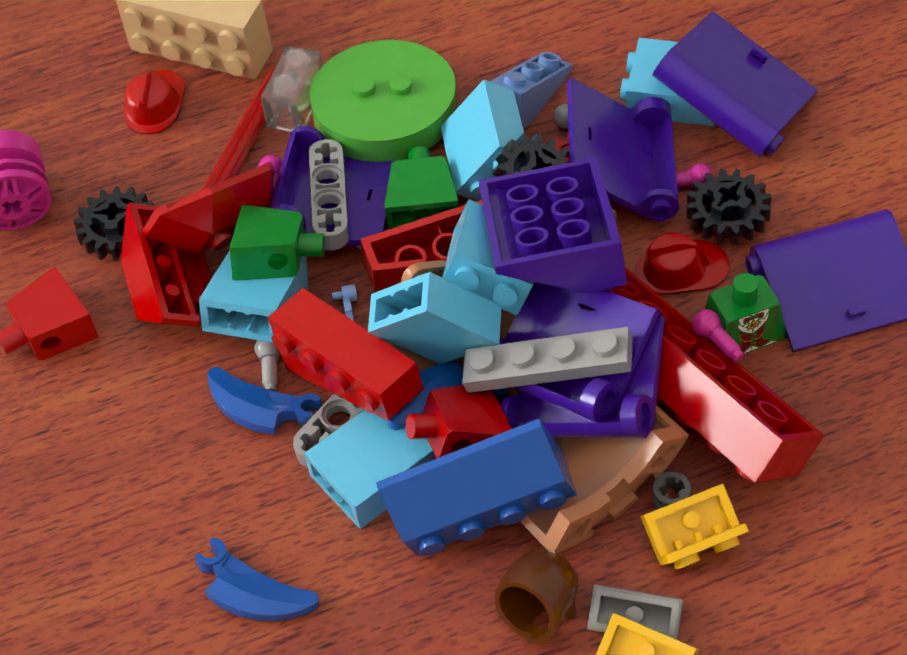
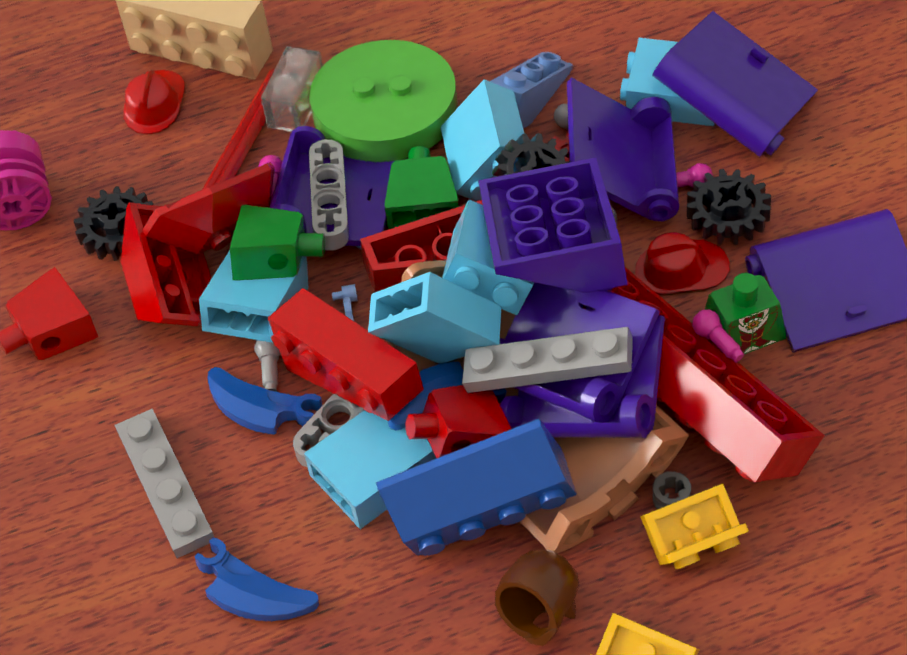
(165, 483): none -> light grey plate
(649, 609): light grey slope -> none

